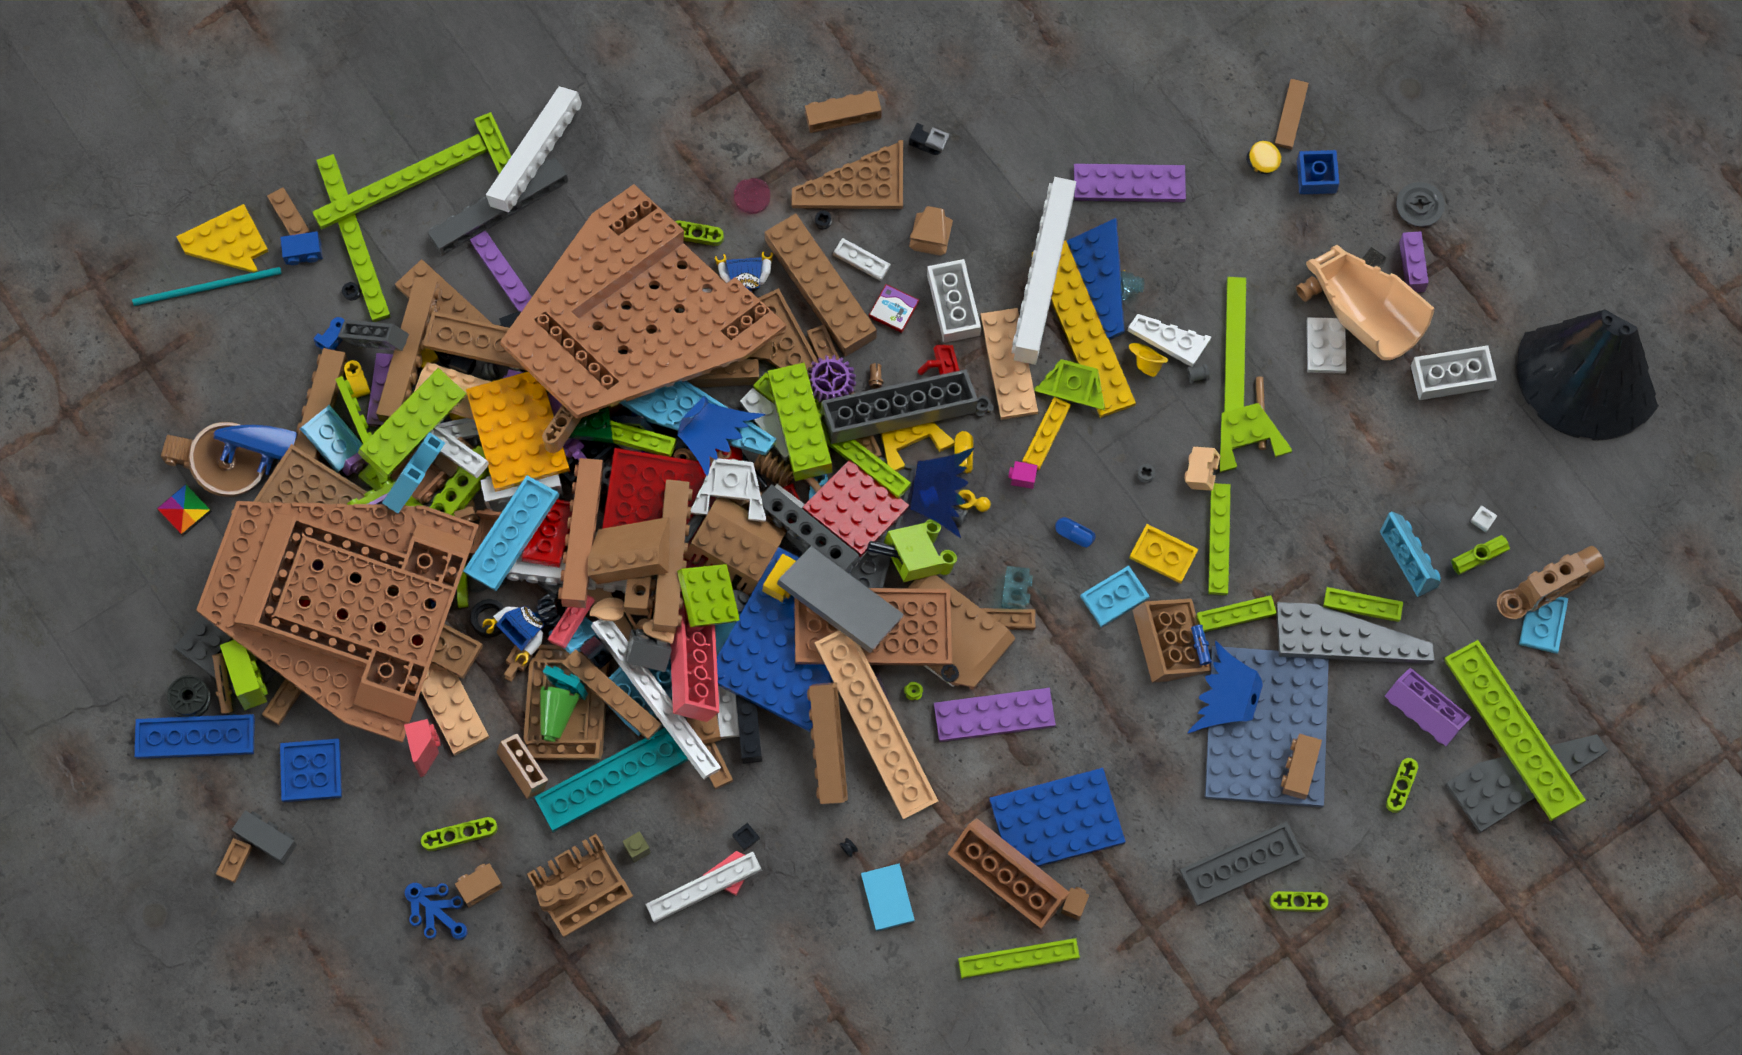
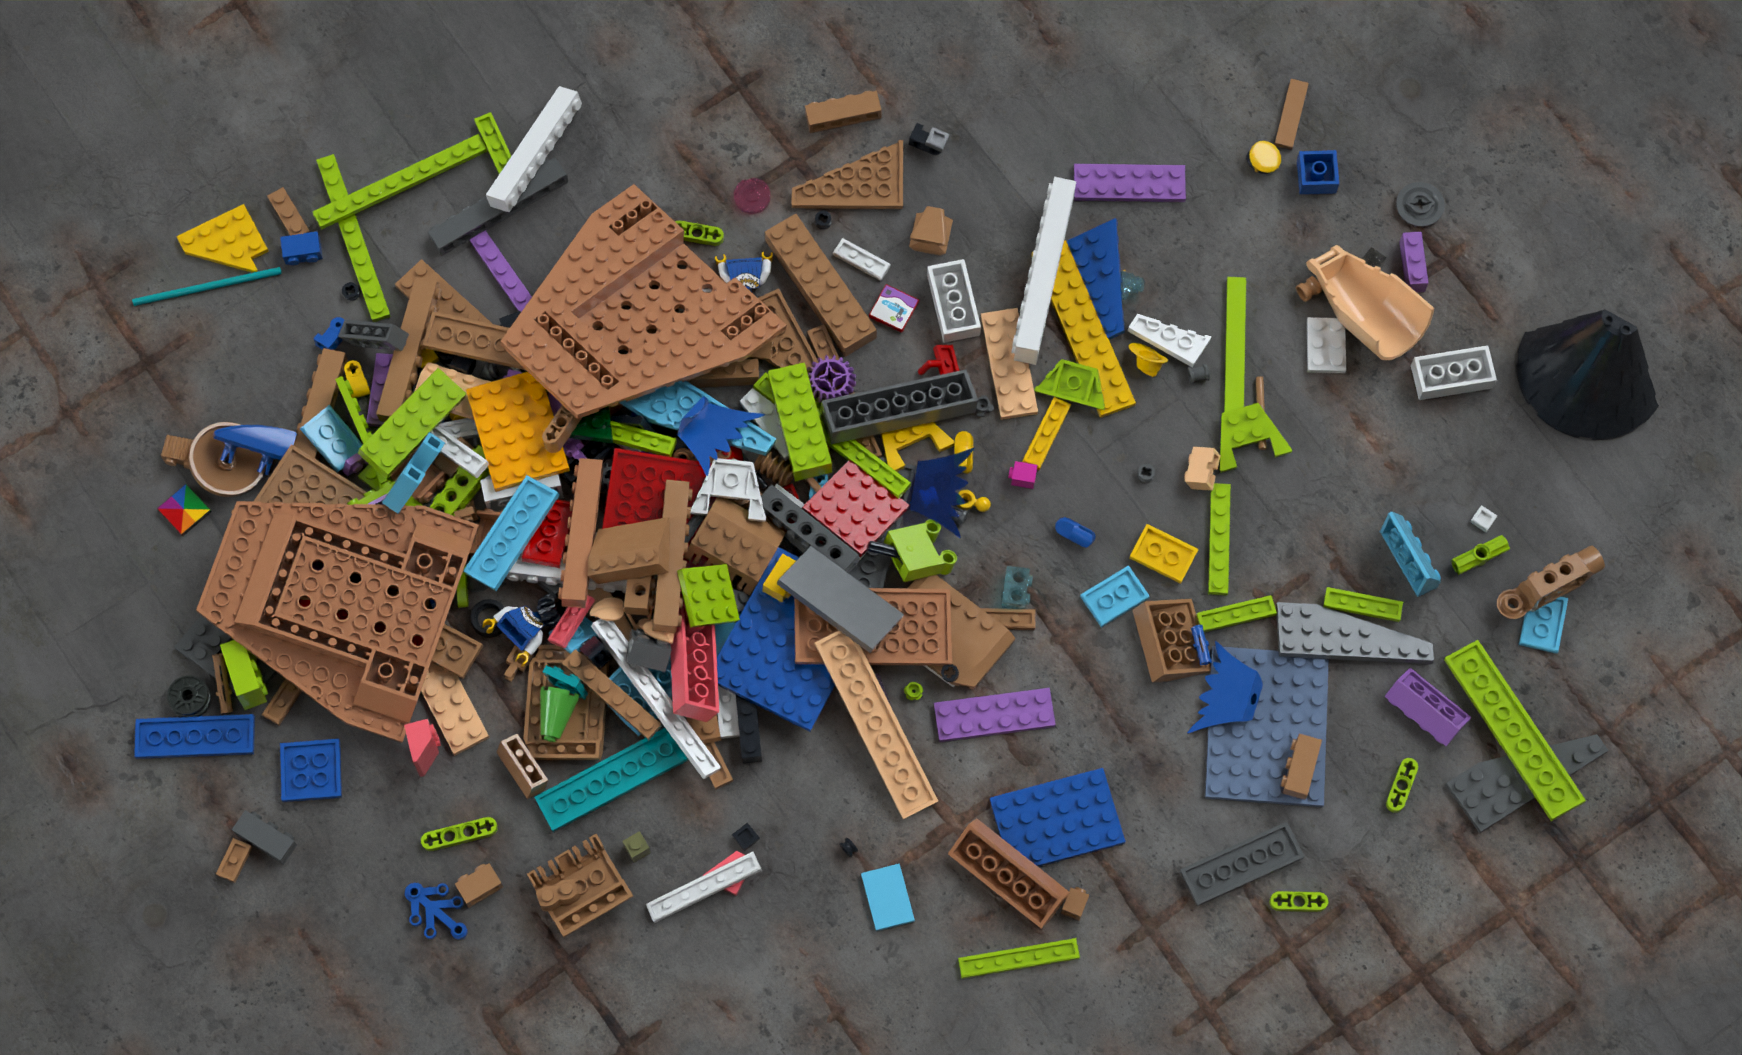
(828, 743): medium nougat brick -> none
(875, 376): medium nougat pin -> none

